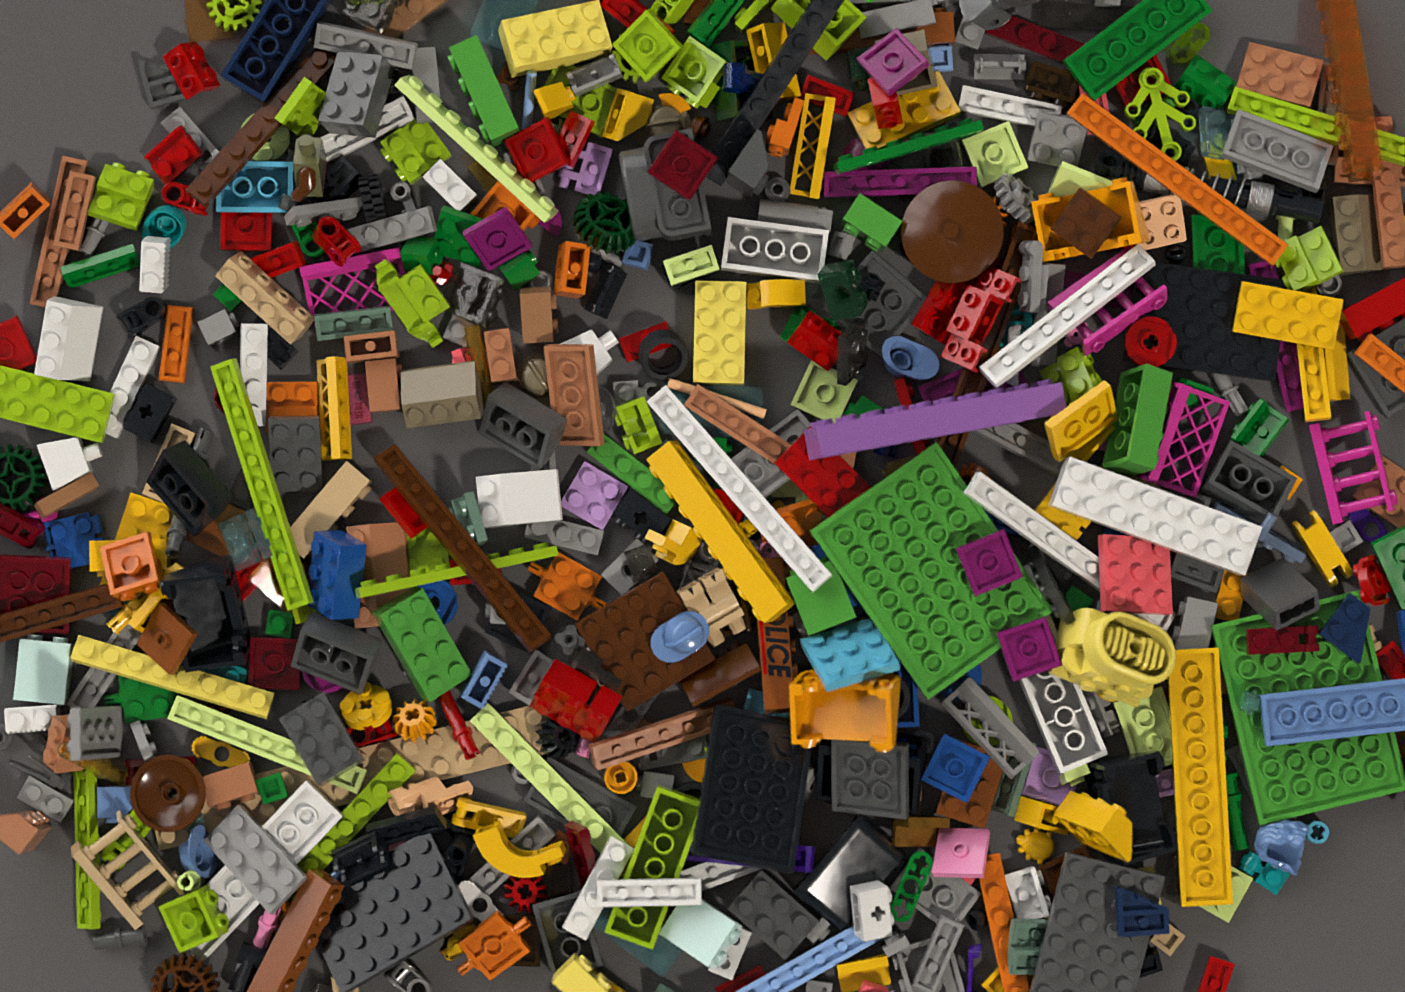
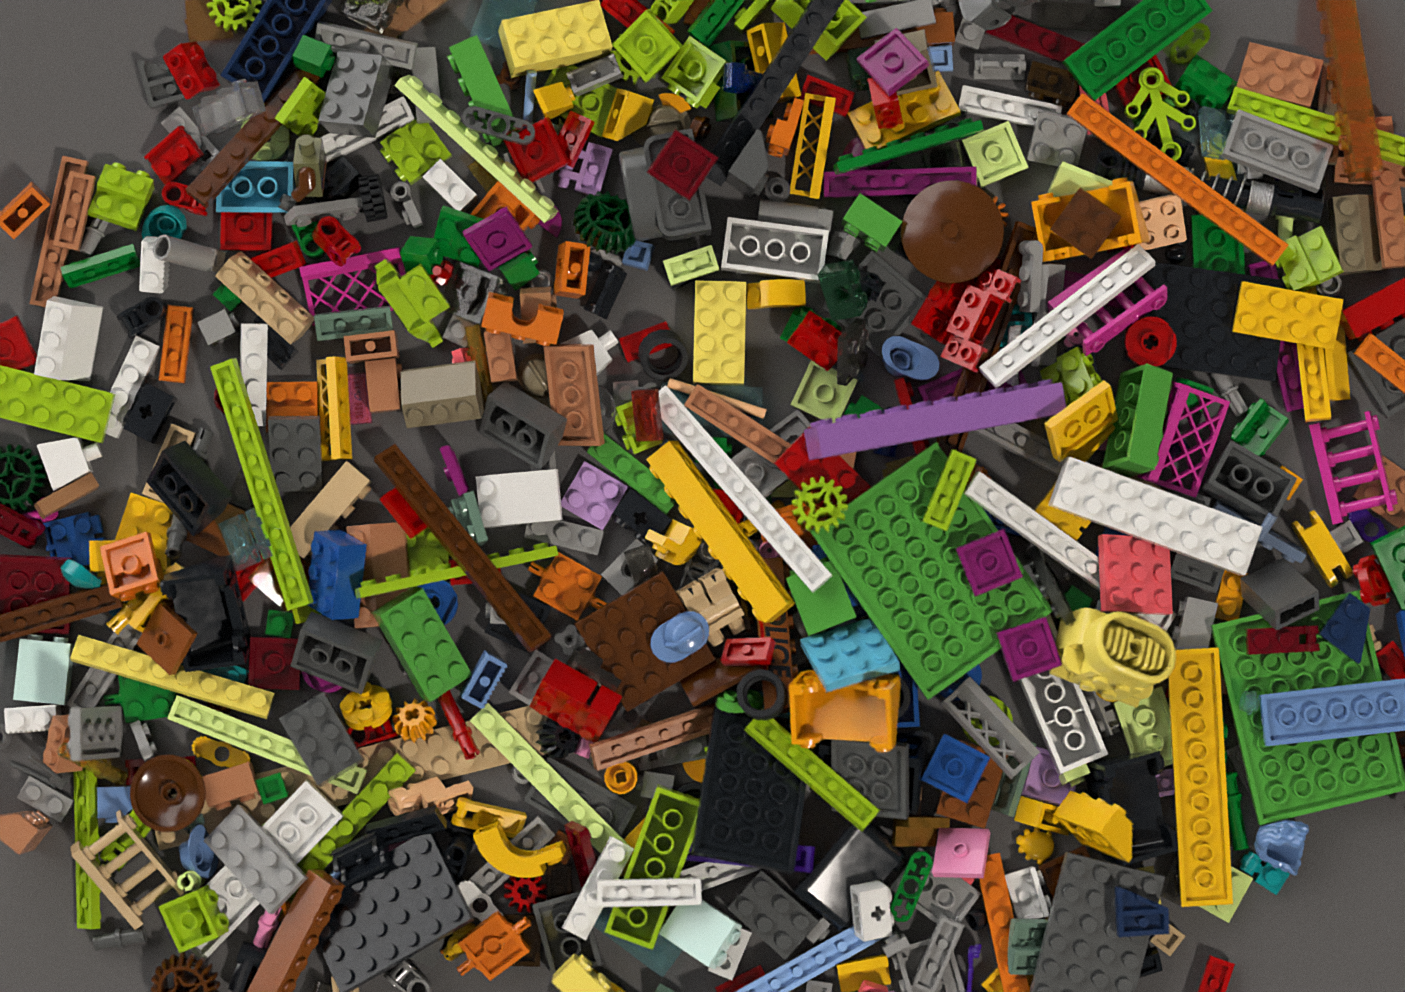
(79, 576): none -> teal hat
(188, 254): none -> light grey piece
(228, 107): none -> clear brick
(313, 56): none -> green brick
(394, 229): light grey plate -> none
(453, 470): none -> magenta plate
(519, 123): none -> dark grey beam
(542, 327): none -> orange arch
(647, 414): none -> clear red plate
(728, 701): none -> bright green plate
(748, 651): none -> red plate
(753, 677): none -> black tyre
(810, 499): none -> lime gear
(813, 772): none -> lime plate
(949, 490): none -> lime plate
(1015, 197): light grey gear -> none
(1324, 833): medium azure bush -> none

